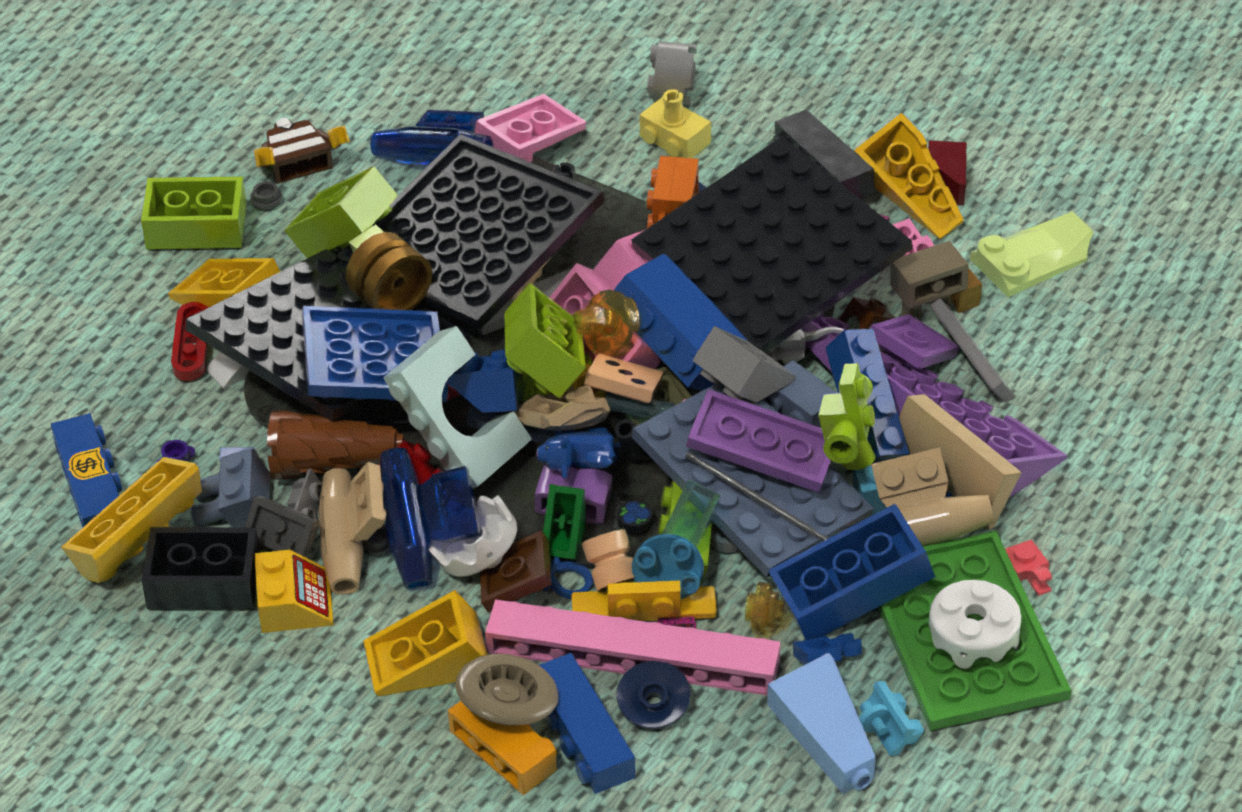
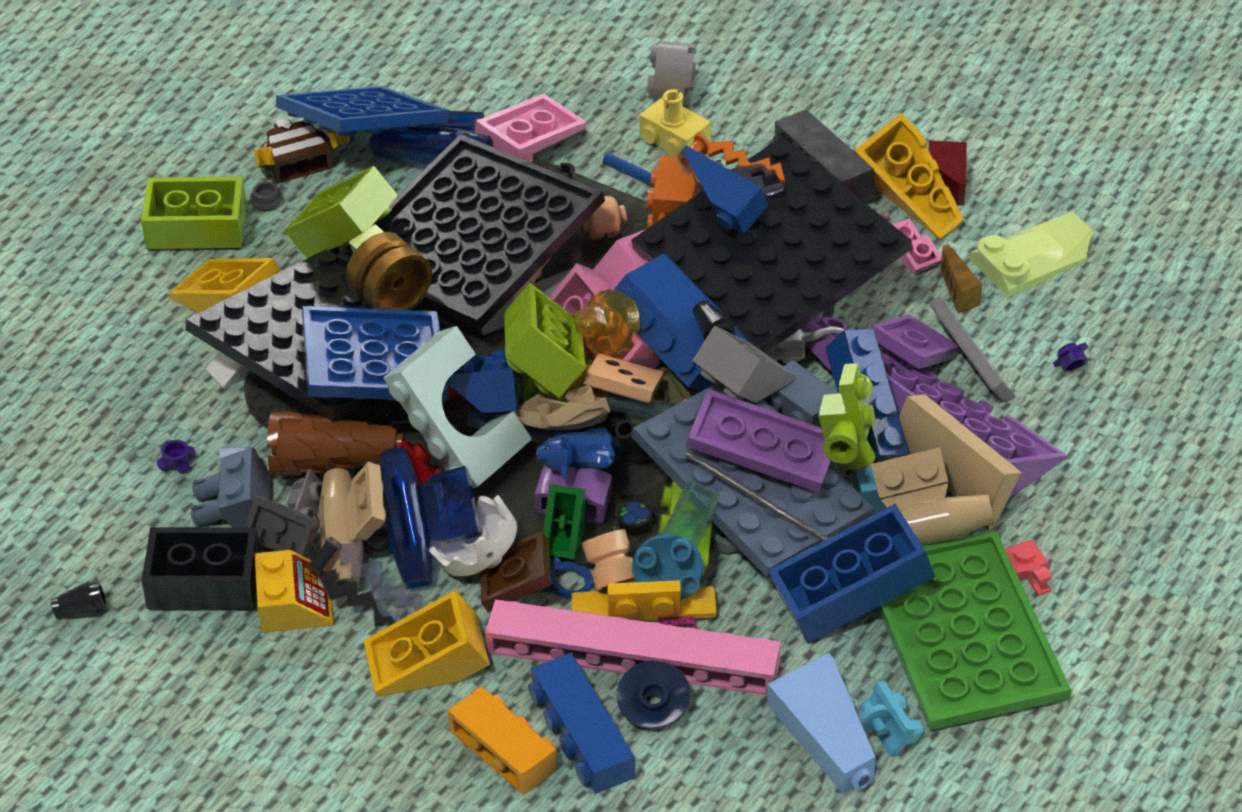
(80, 601): none -> black cone
(86, 465): blue brick -> none
(126, 522): yellow slope -> none
(188, 359): red plate -> none
(362, 109): none -> blue plate
(378, 593): none -> piece
(507, 689): dark tan wheel -> none
(606, 220): none -> light nougat head
(627, 168): none -> blue bar
(708, 316): none -> black cone
(731, 197): none -> blue slope
(744, 169): none -> piece
(763, 608): clear yellow plate -> none
(814, 648): blue plate -> none
(866, 312): reddish brown bracket -> none
(928, 276): dark tan brick -> none
(966, 637): white plate -> none
(1071, 356): none -> dark purple plate

